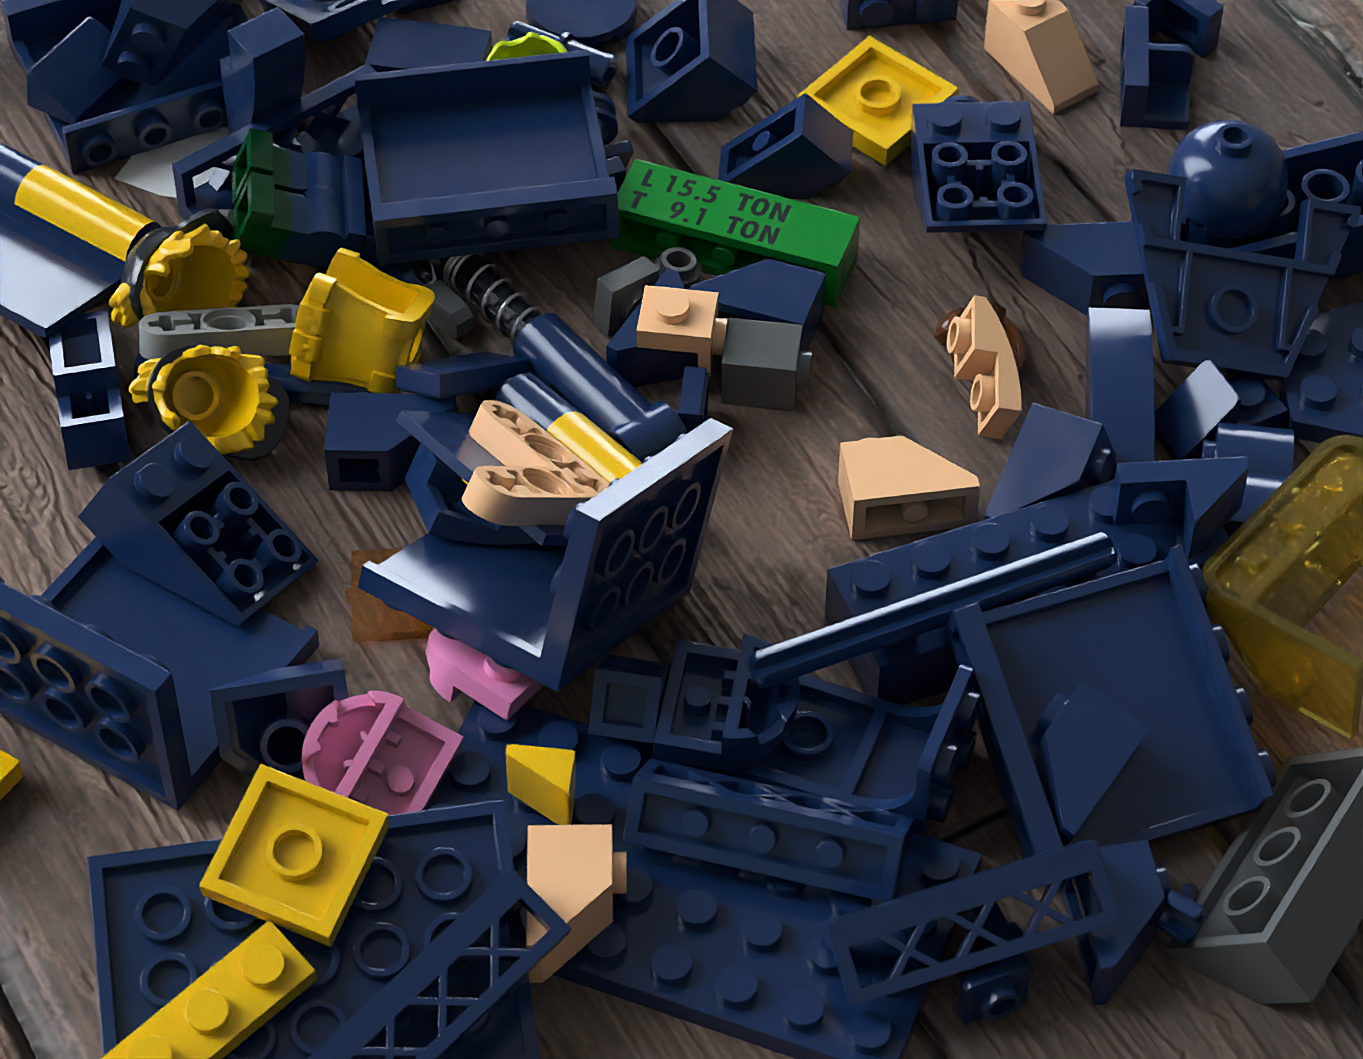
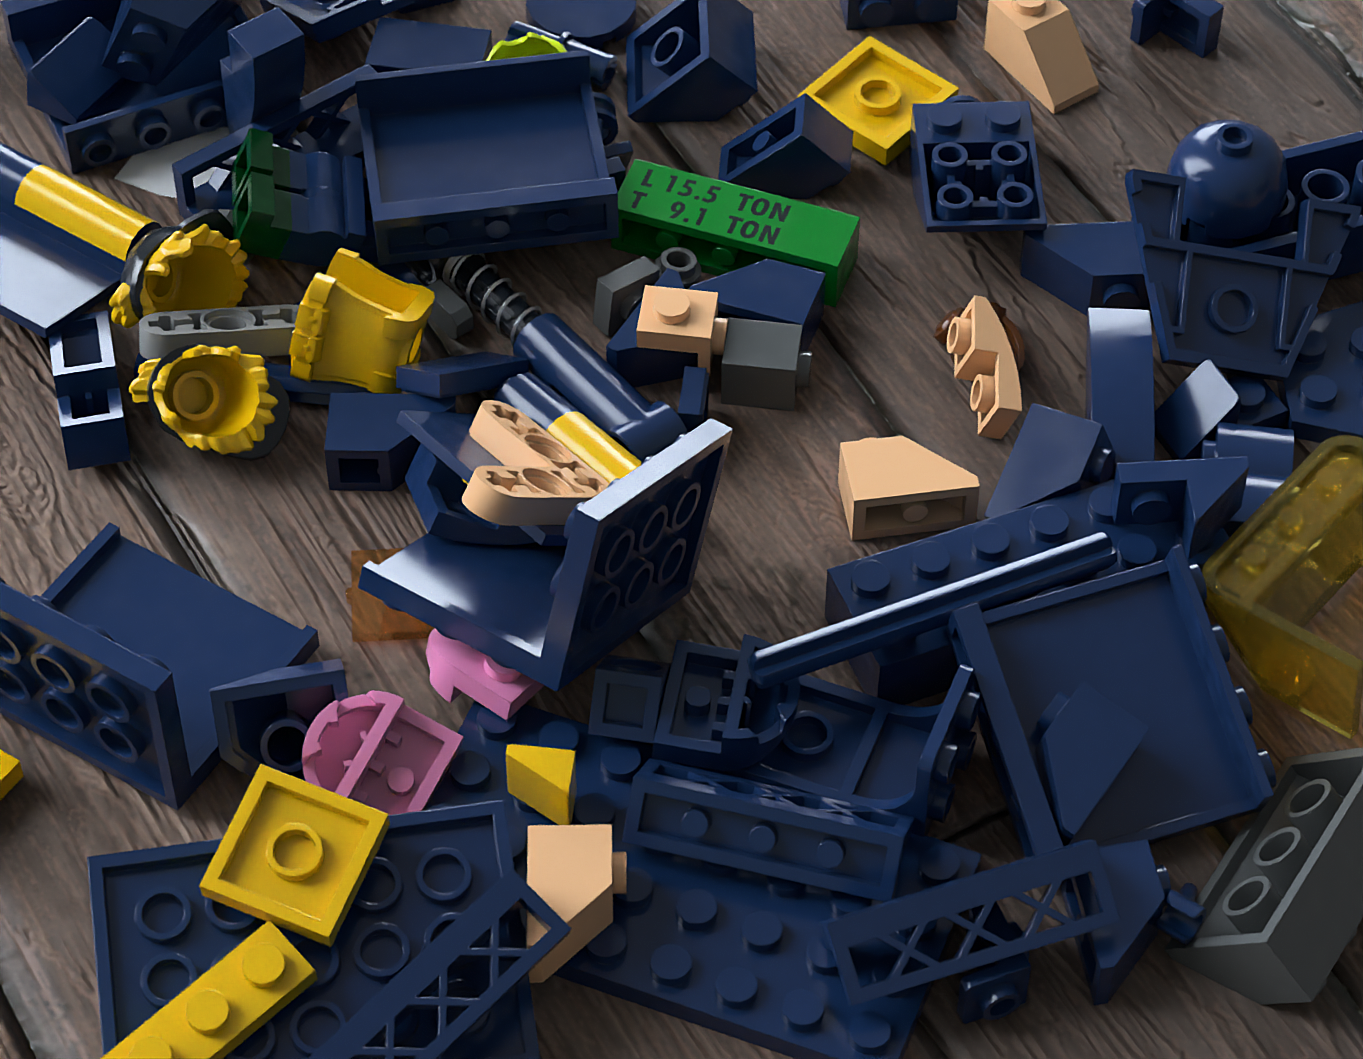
(197, 528): dark blue slope -> none
(1152, 76): dark blue panel -> none

